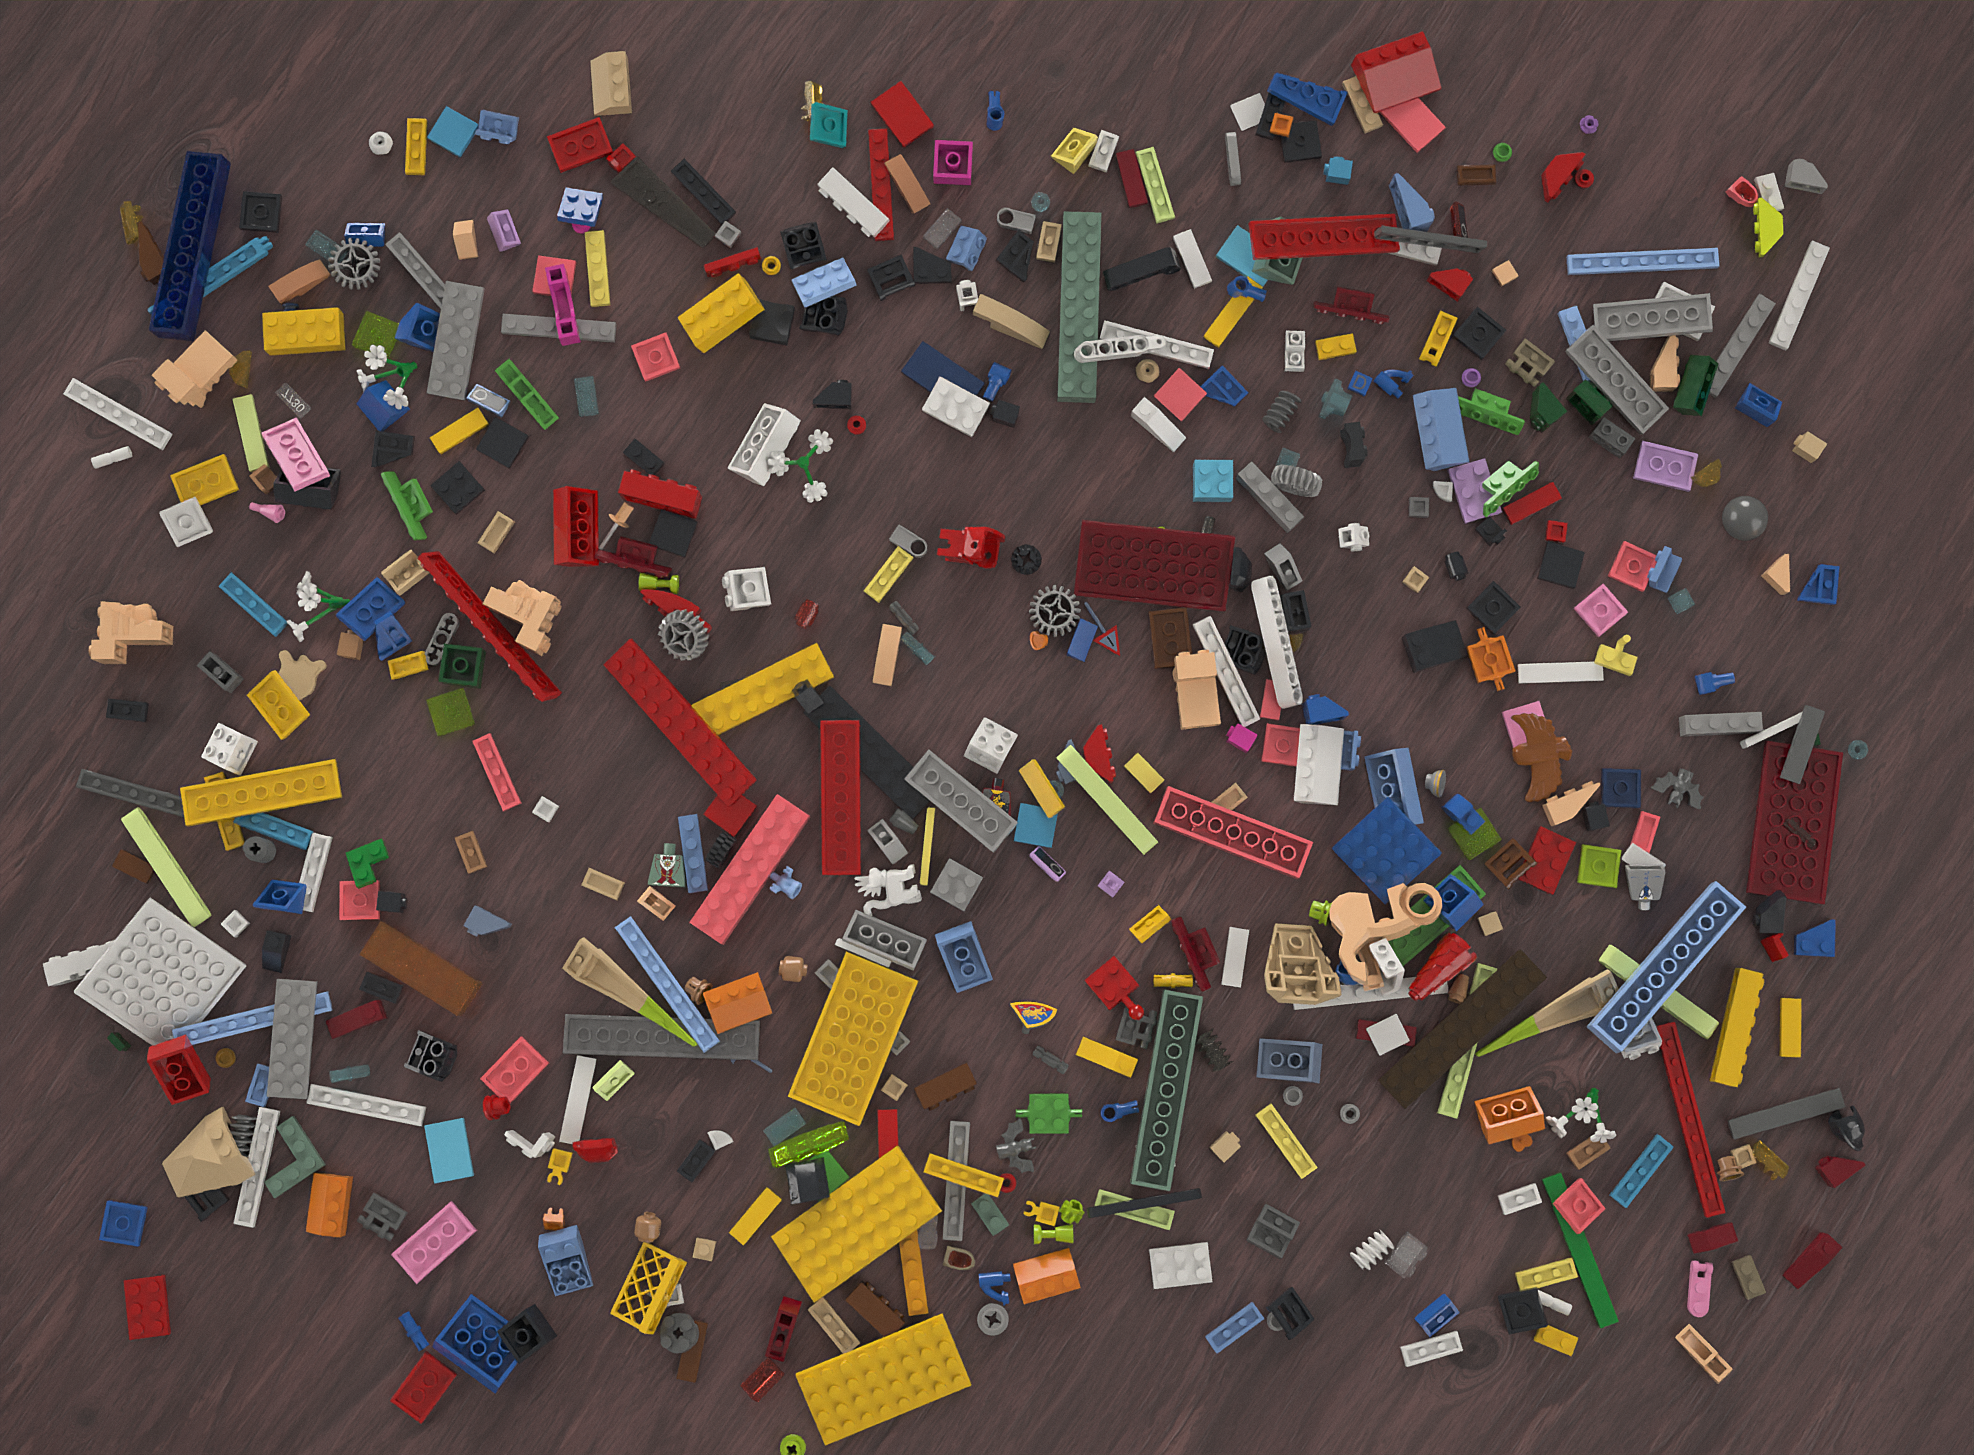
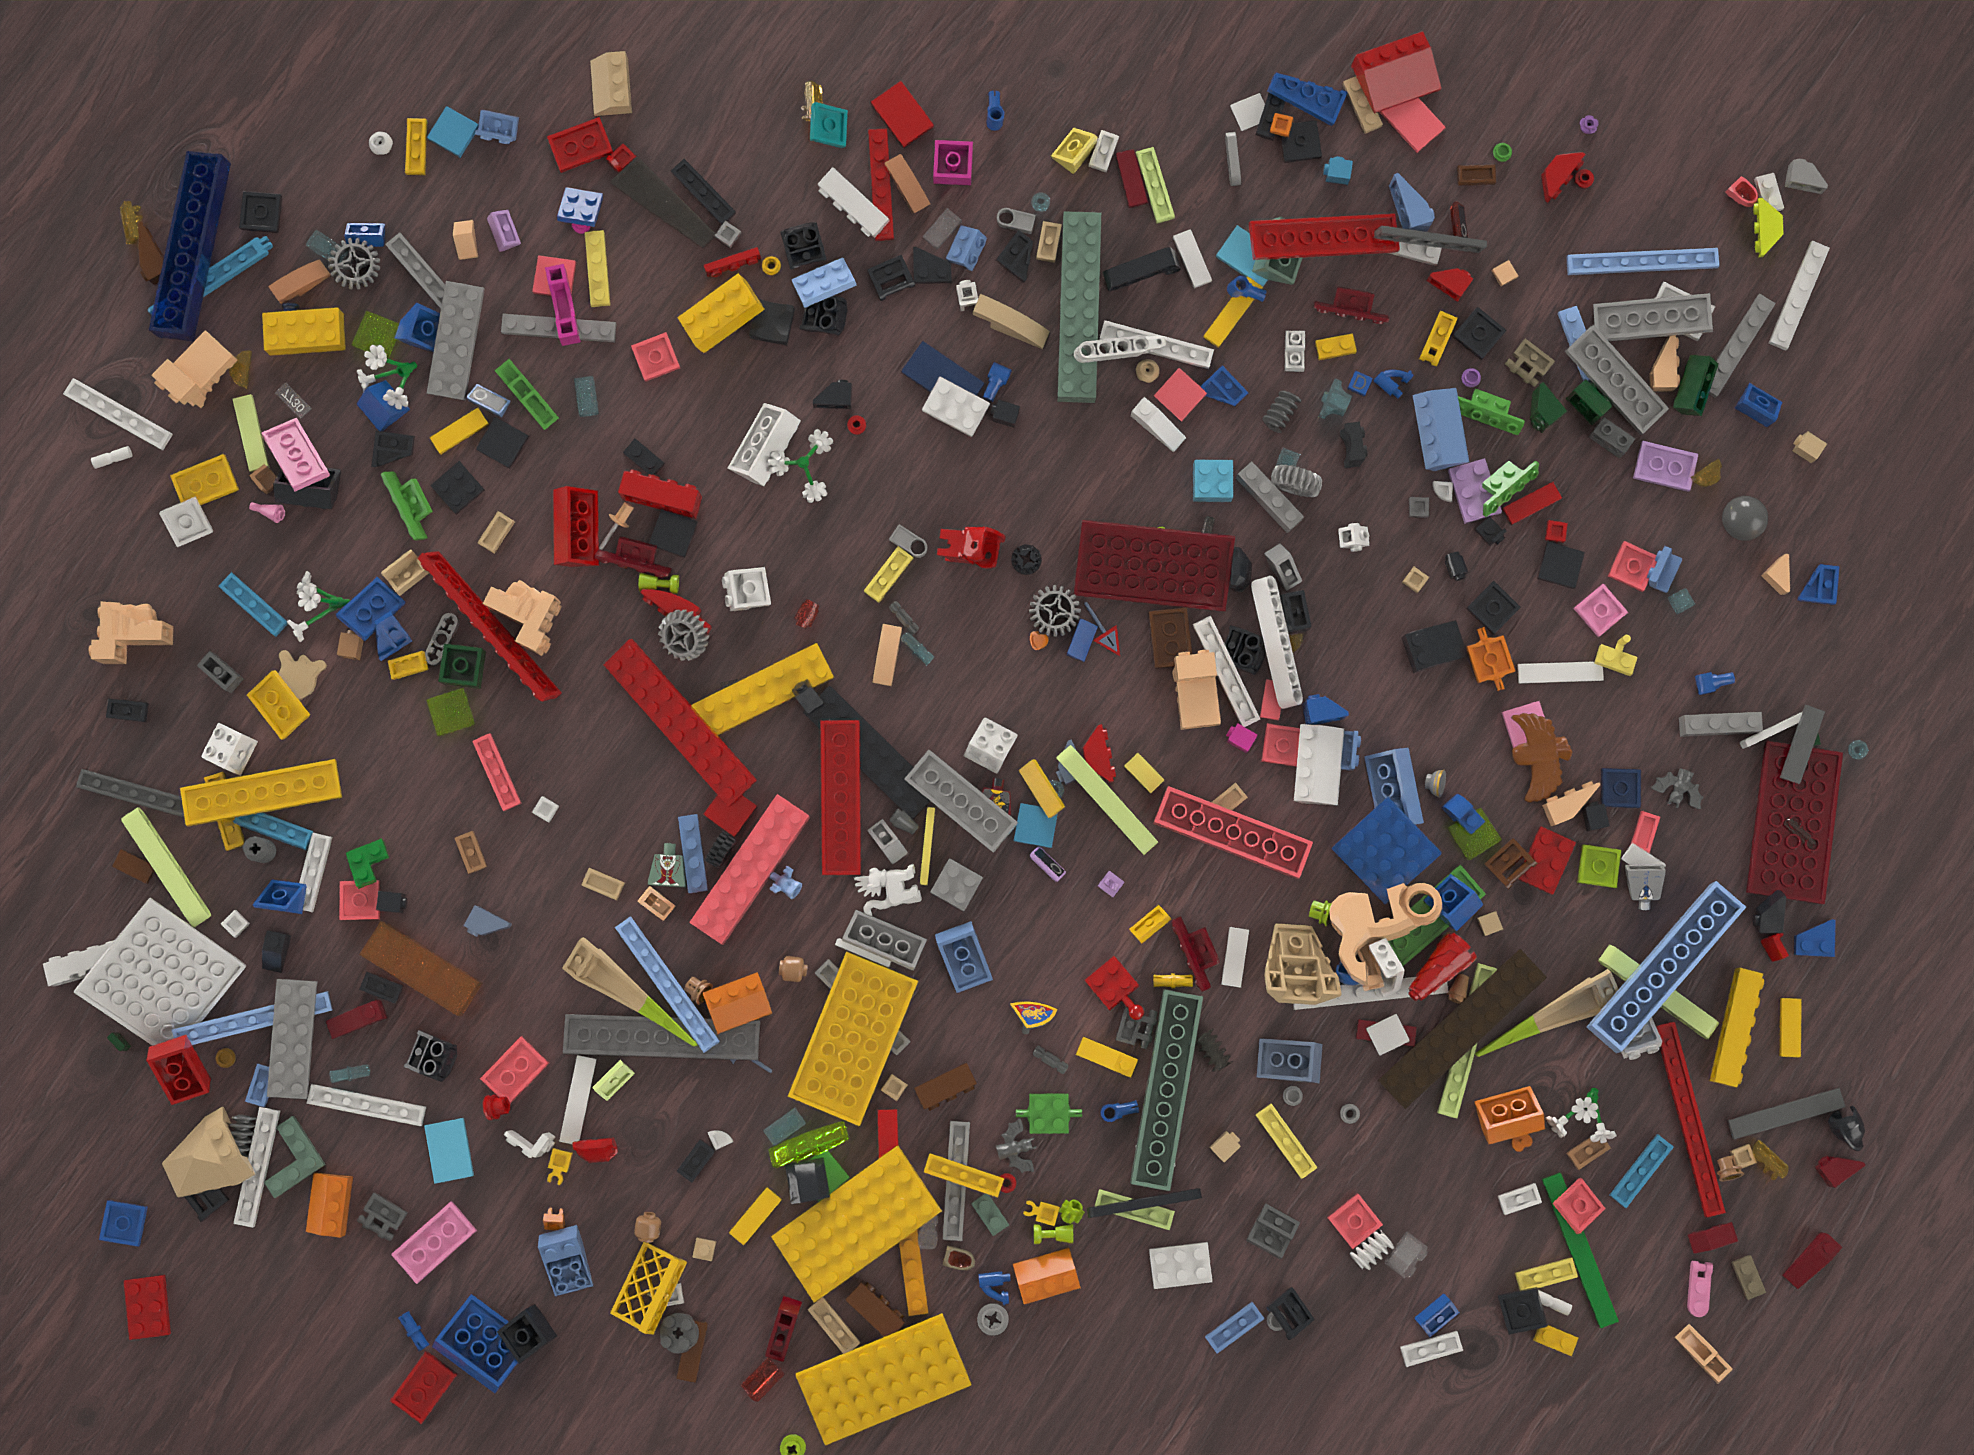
(1355, 1221): none -> coral tile

